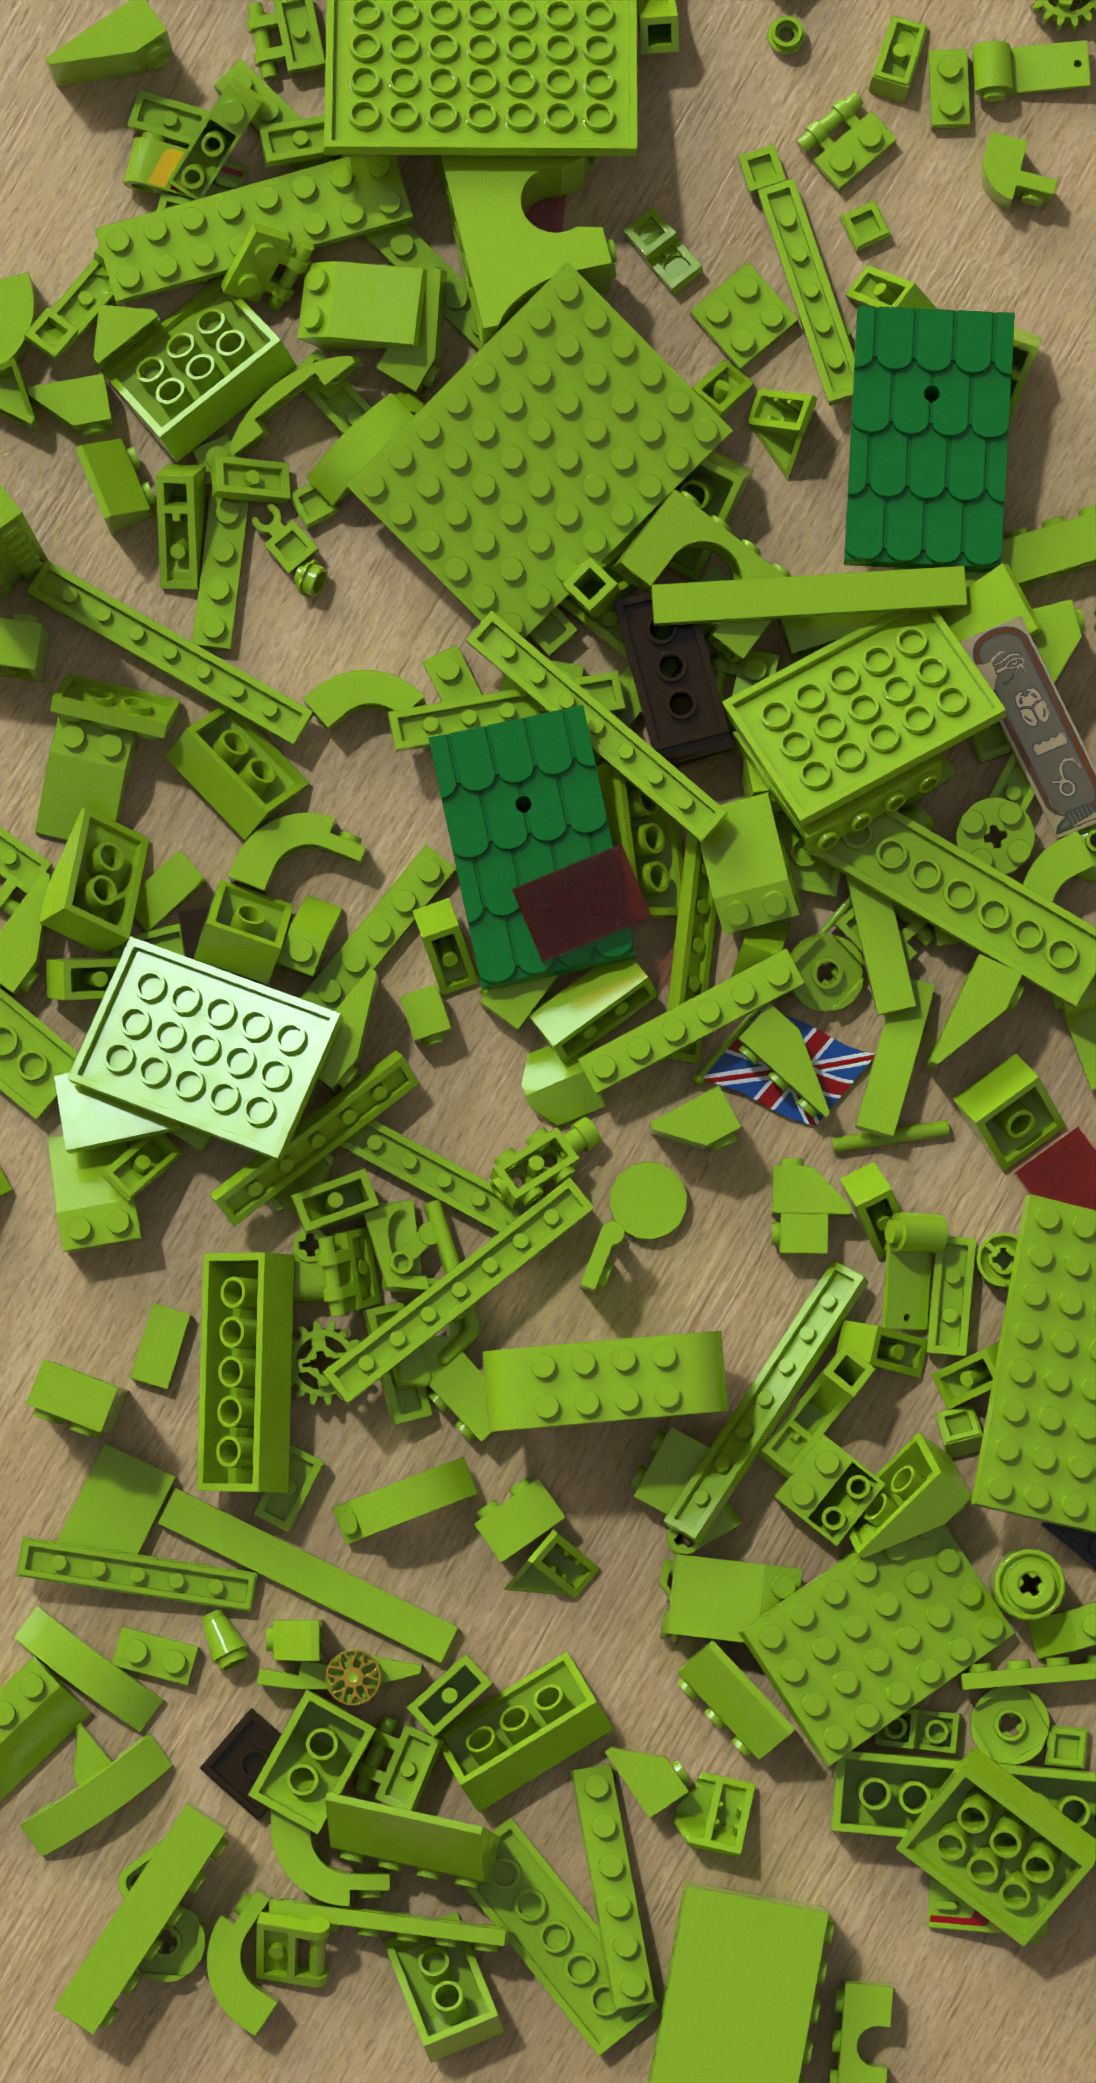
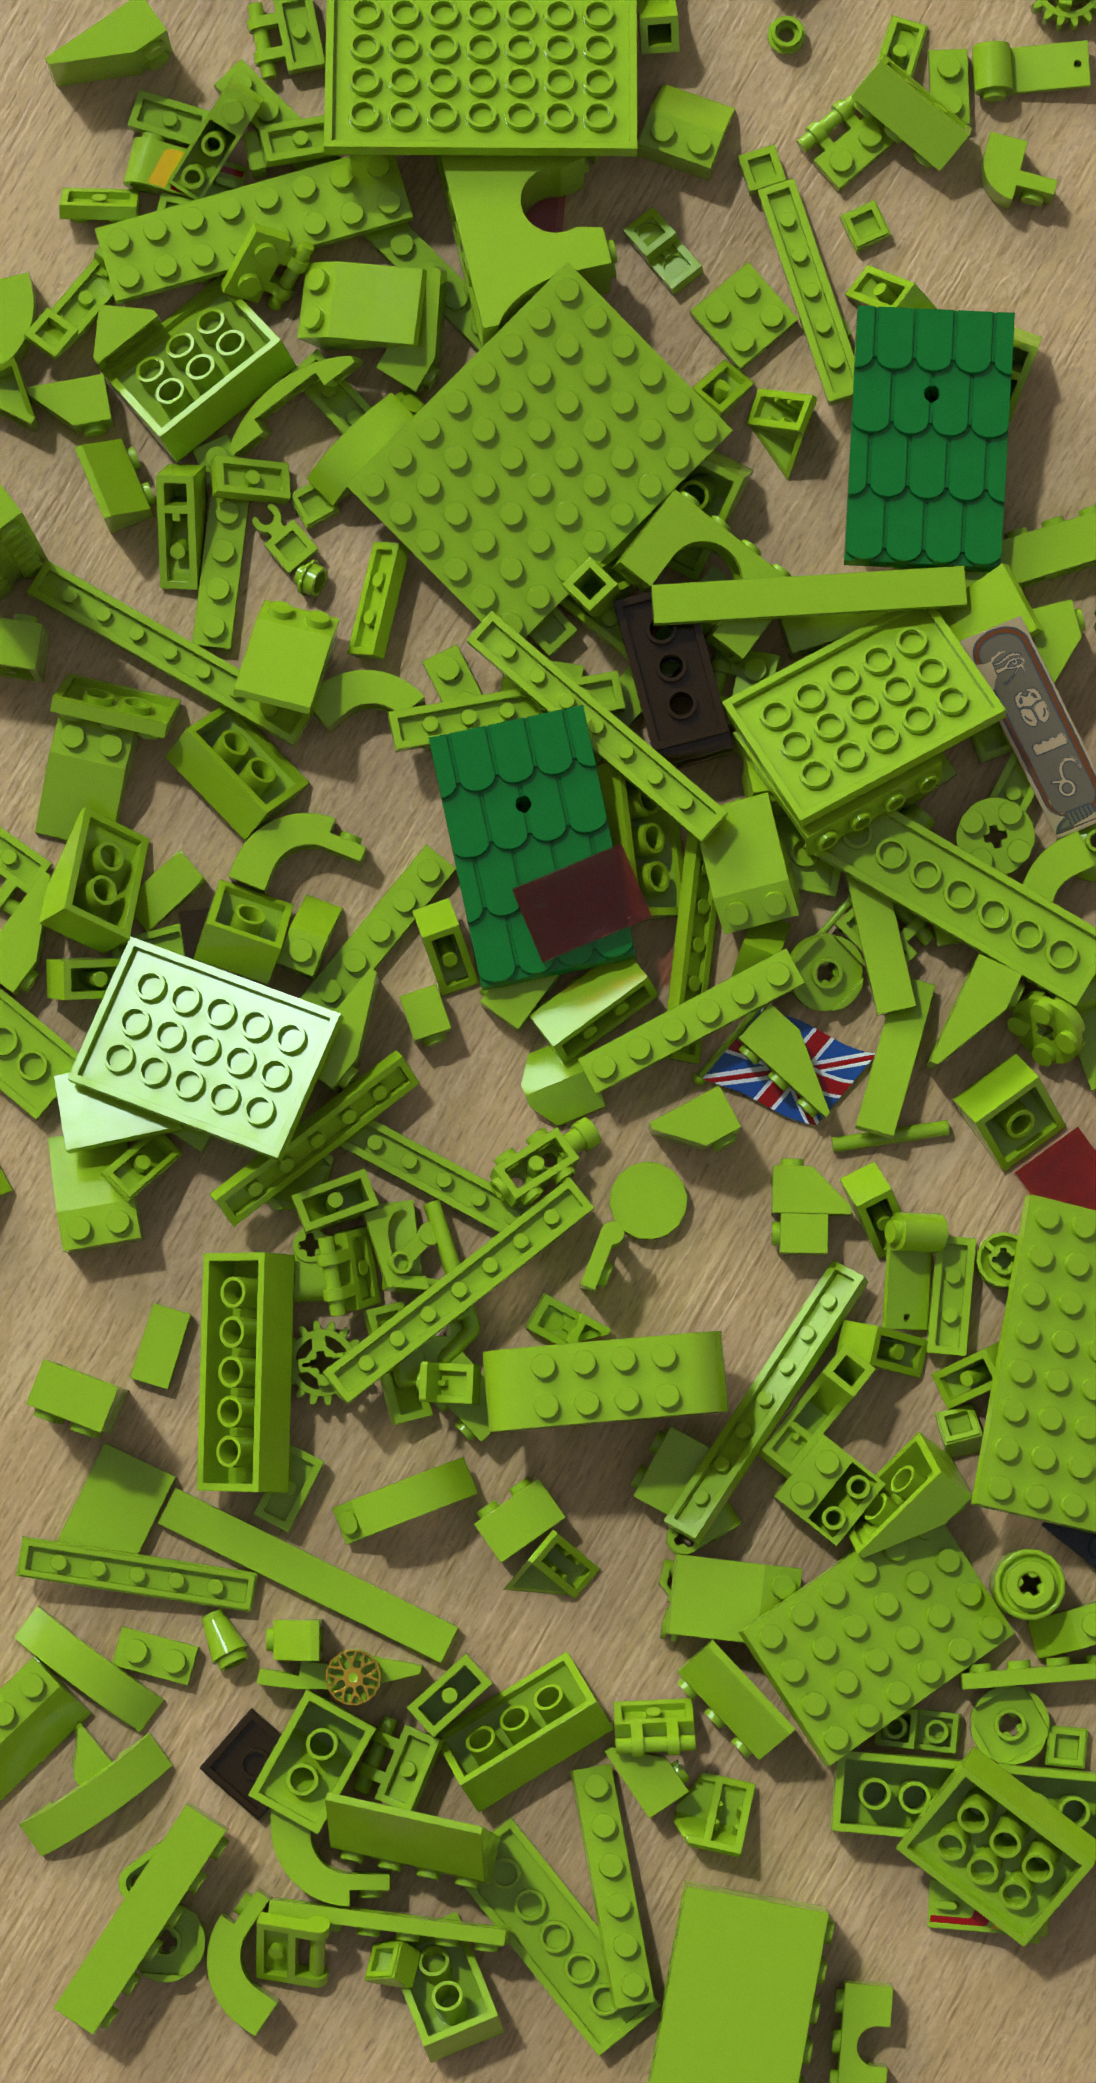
(98, 204): none -> lime plate
(254, 155): none -> lime tile
(287, 656): none -> lime slope
(378, 600): none -> lime plate
(392, 1964): none -> lime slope
(449, 1383): none -> lime bracket
(562, 1323): none -> lime slope
(654, 1719): none -> lime plate
(684, 131): none -> lime slope
(910, 114): none -> lime brick
(1030, 1023): none -> lime plate

